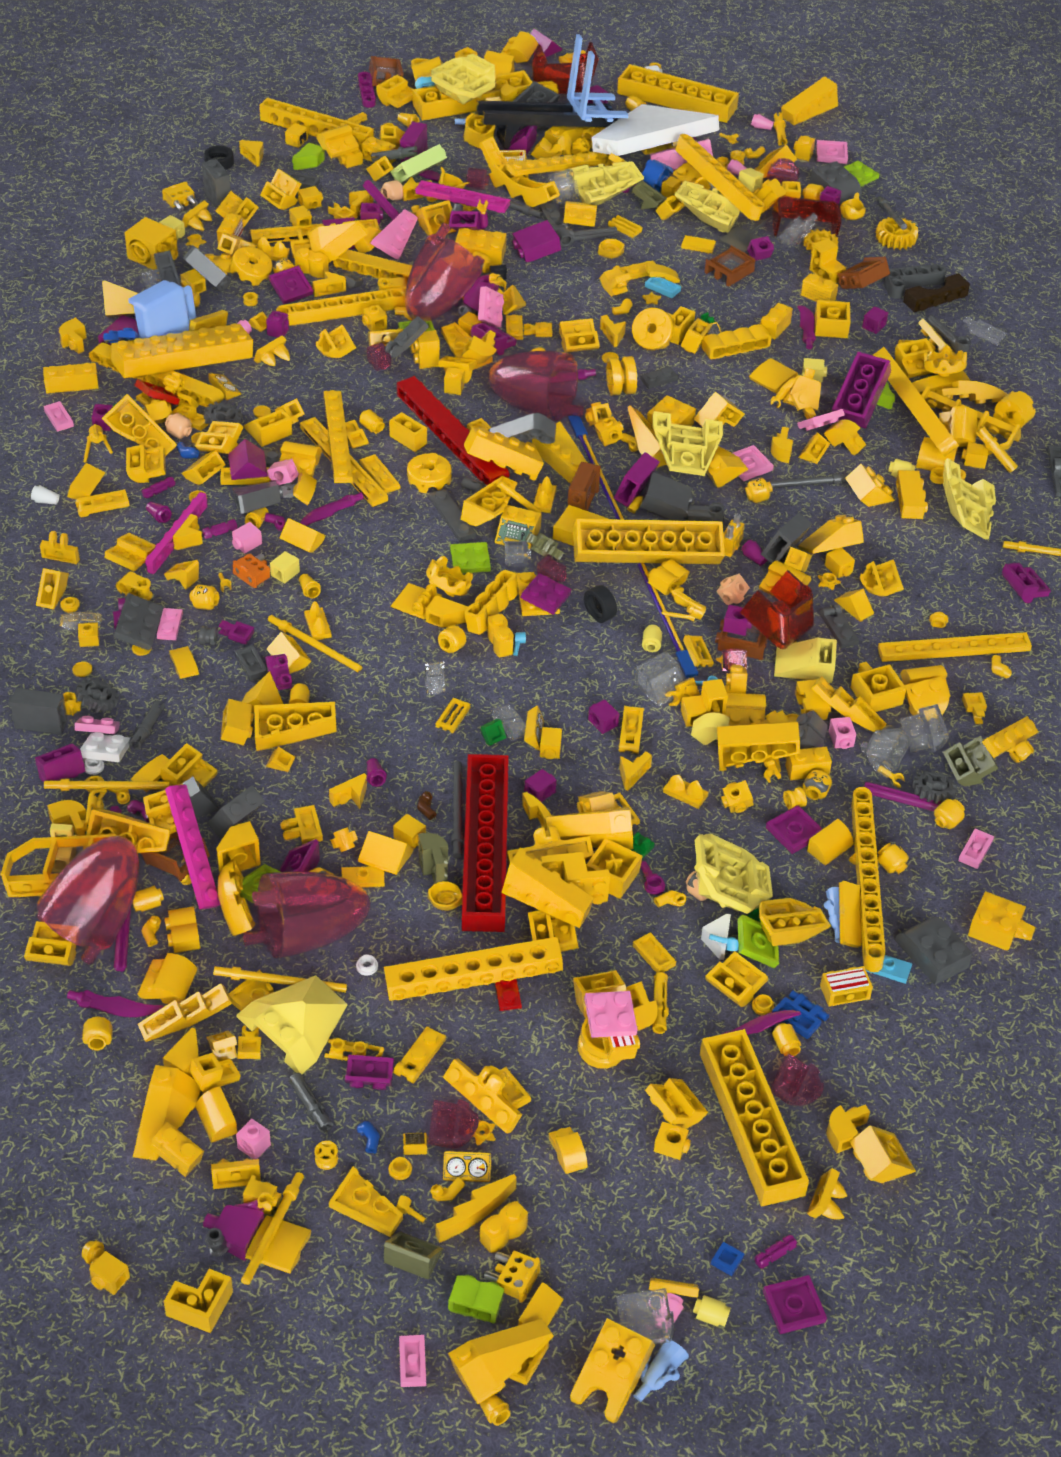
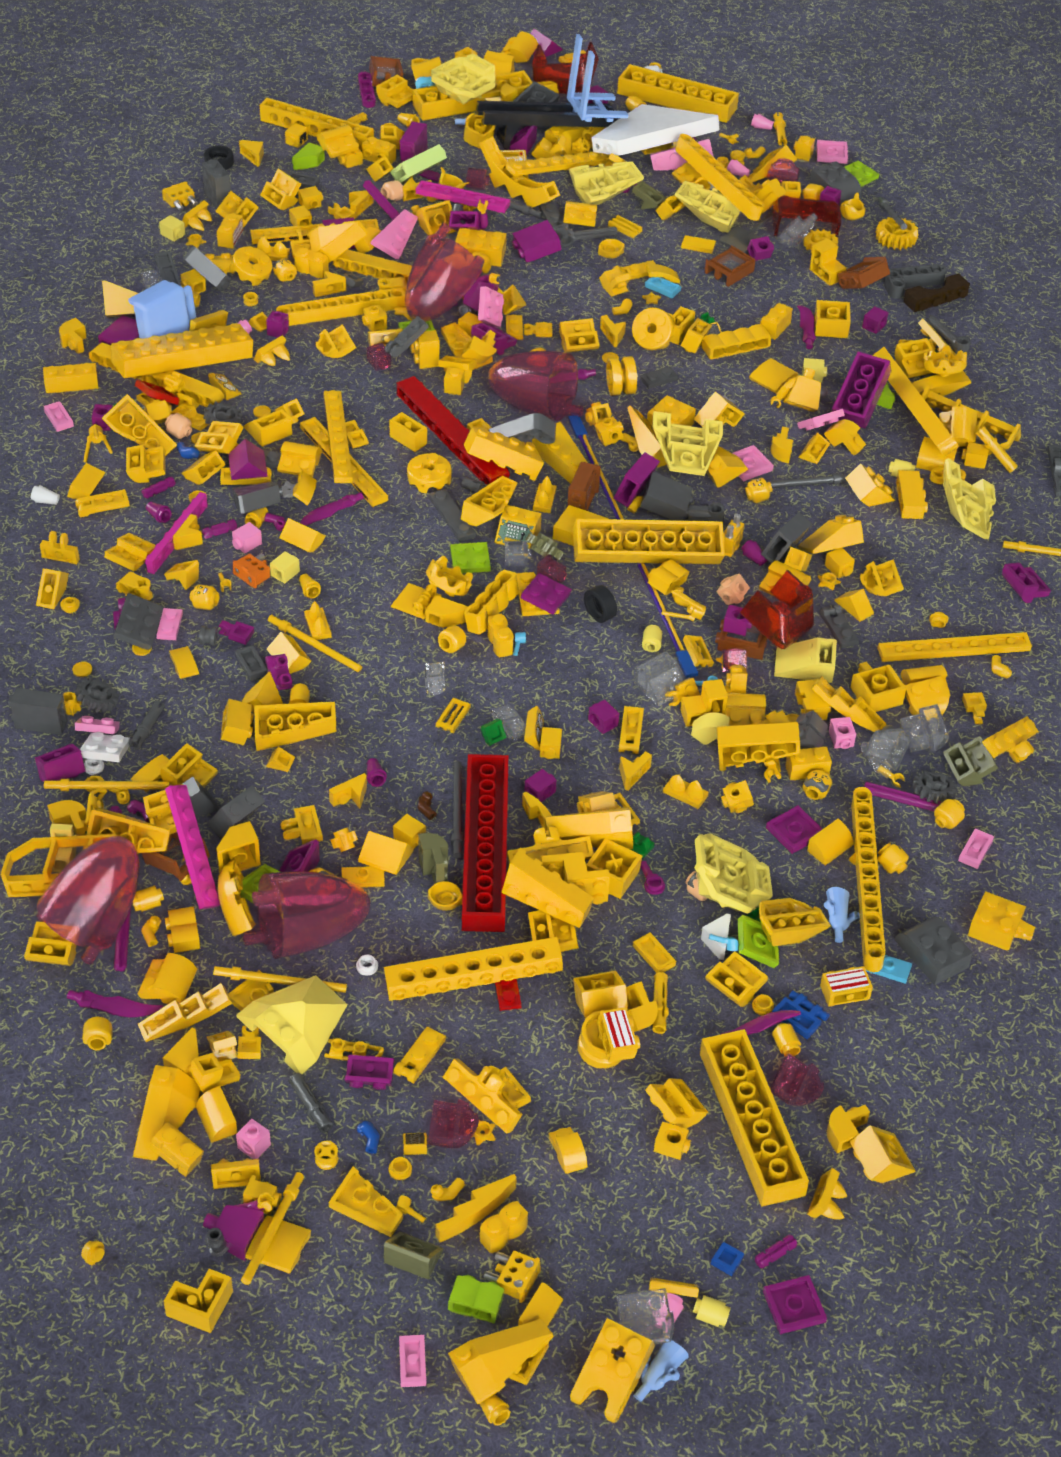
(71, 620): clear slope -> none
(88, 634): yellow plate -> none
(108, 1273): yellow brick -> none
(121, 335): blue plate -> none
(149, 238): yellow brick -> none
(230, 243): yellow brick -> none
(288, 469): bright pink brick -> none
(291, 285): magenta plate -> none
(371, 211): magenta brick -> none
(371, 421): yellow brick -> none
(379, 473): yellow tile -> none
(395, 154): dark grey pin -> none
(467, 1166): slope -> none
(502, 271): black piece -> none
(519, 498): yellow bar -> none
(565, 184): clear brick -> none
(610, 1014): bright pink plate -> none
(656, 173): blue brick -> none
(670, 186): yellow plate -> none
(671, 897): yellow arm -> none
(751, 179): light yellow brick -> none
(795, 798): yellow wheel -> none
(802, 400): yellow plate -> none
(811, 102): yellow wedge -> none
(819, 288): yellow brick -> none
(850, 914): yellow tile -> none
(974, 391): yellow slope -> none
(985, 331): clear plate -> none
(1015, 409): yellow brick -> none

